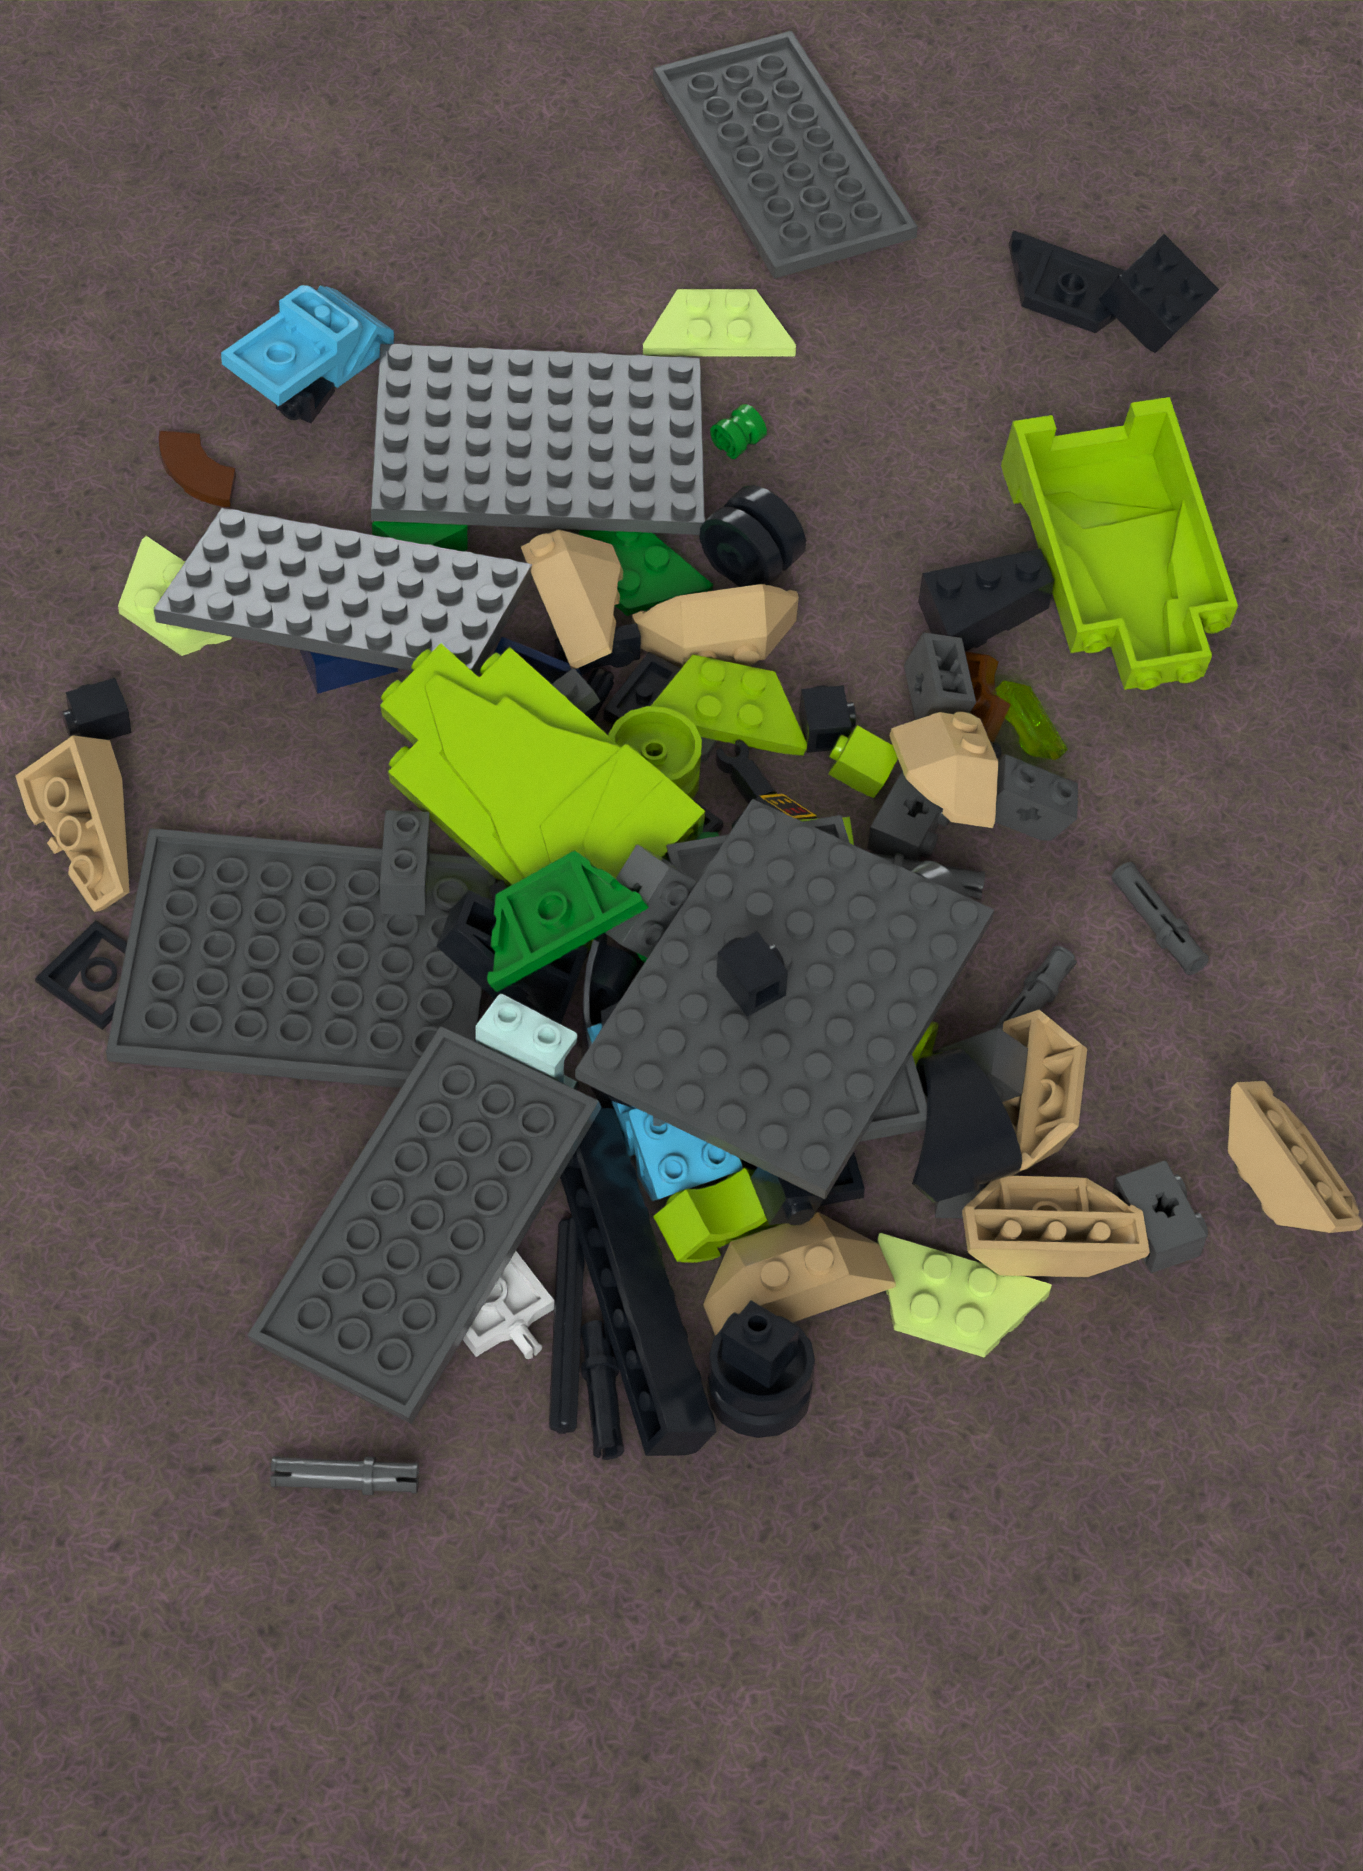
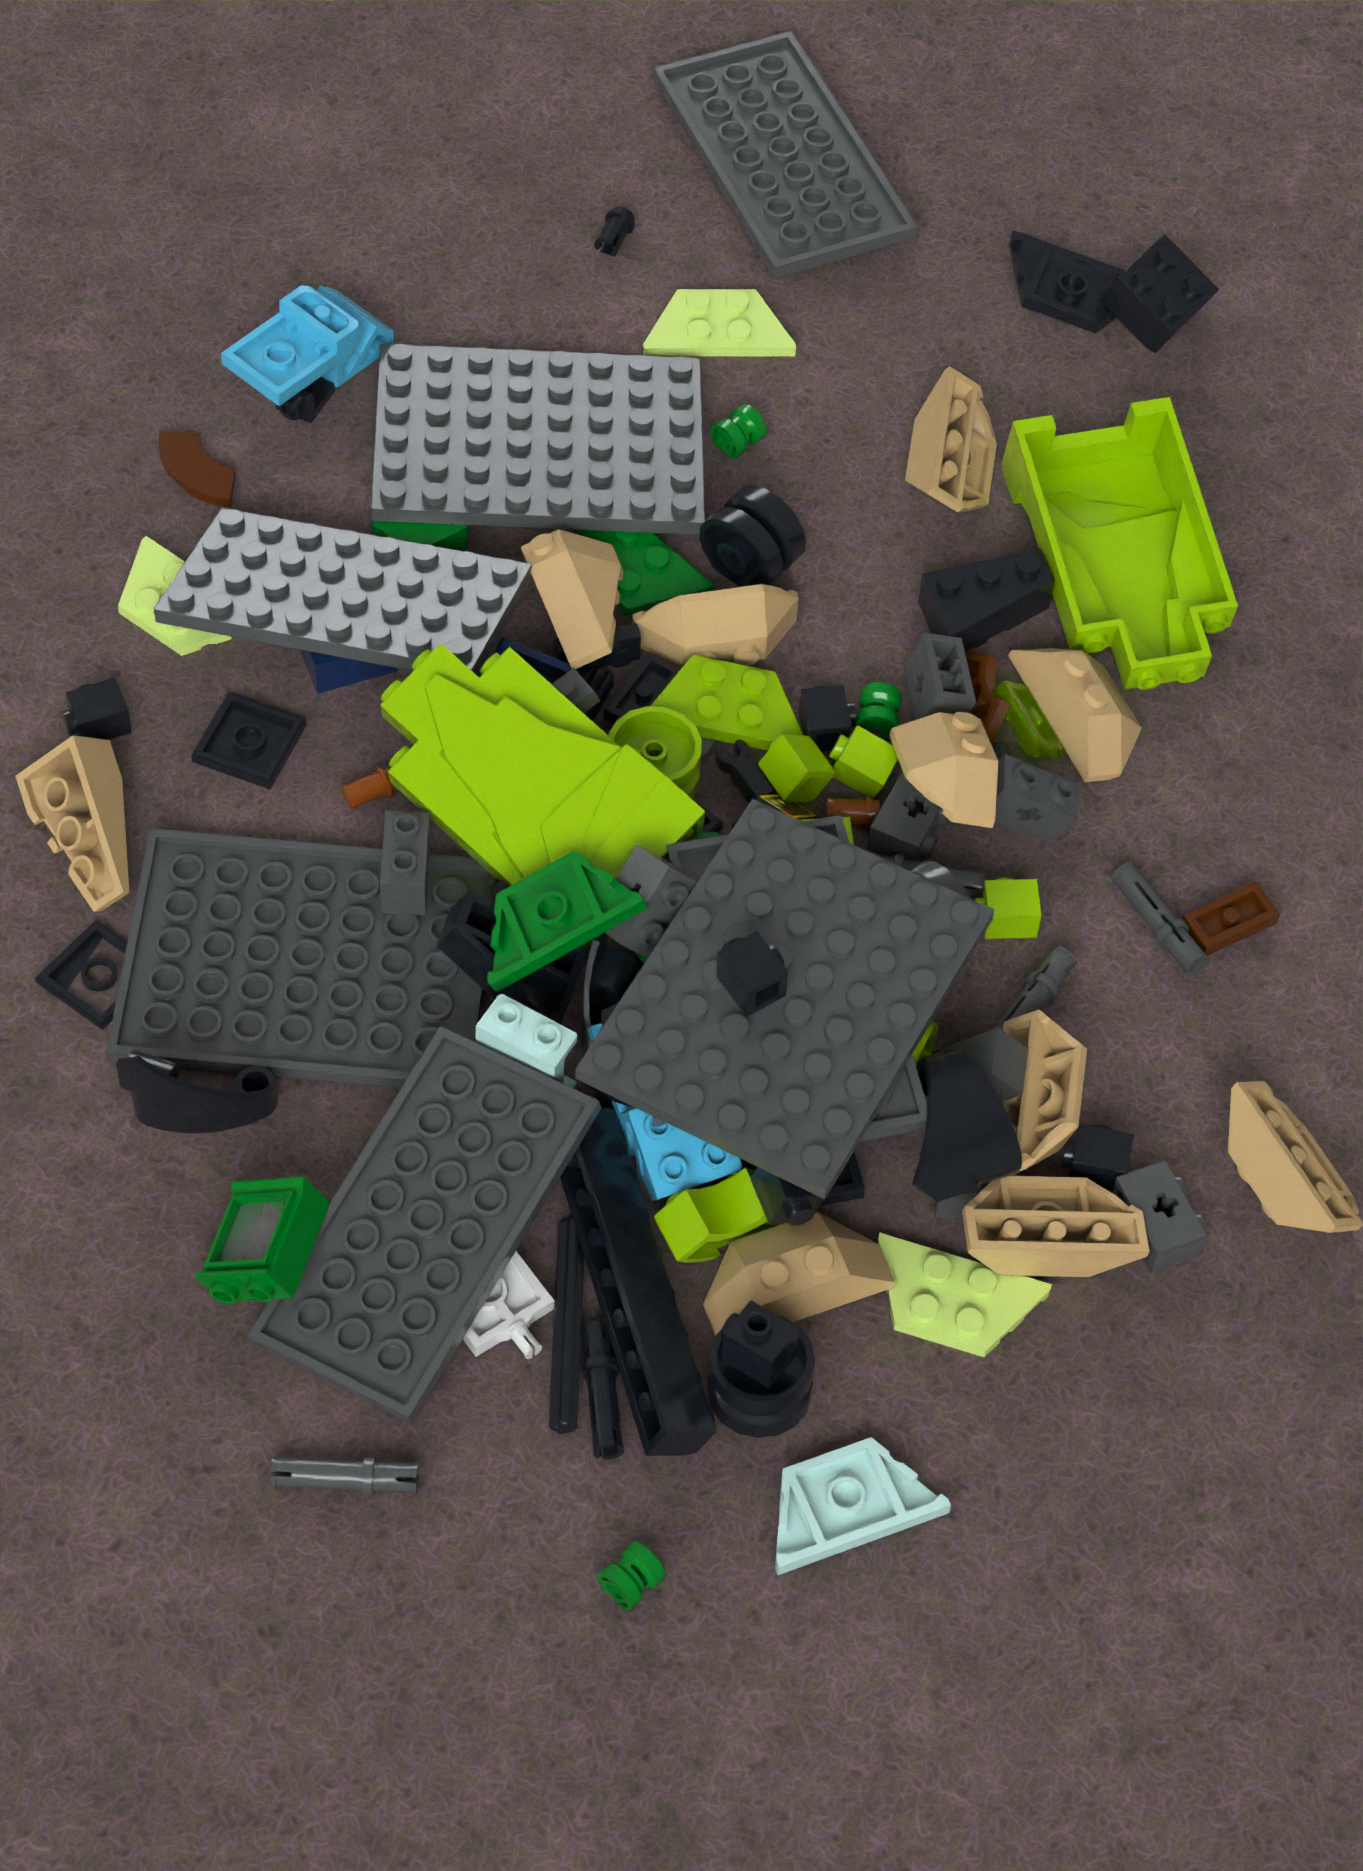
(185, 1108): none -> black panel
(249, 740): none -> black tile
(264, 1240): none -> green window
(368, 787): none -> dark orange pin
(618, 224): none -> black pin
(631, 1575): none -> green wheel
(796, 768): none -> lime brick
(847, 1502): none -> light aqua wing
(859, 810): none -> dark orange pin
(879, 707): none -> green wheel
(953, 445): none -> tan wedge
(1015, 907): none -> lime brick
(1081, 708): none -> tan wedge
(1098, 1154): none -> black brick
(1231, 918): none -> reddish brown plate

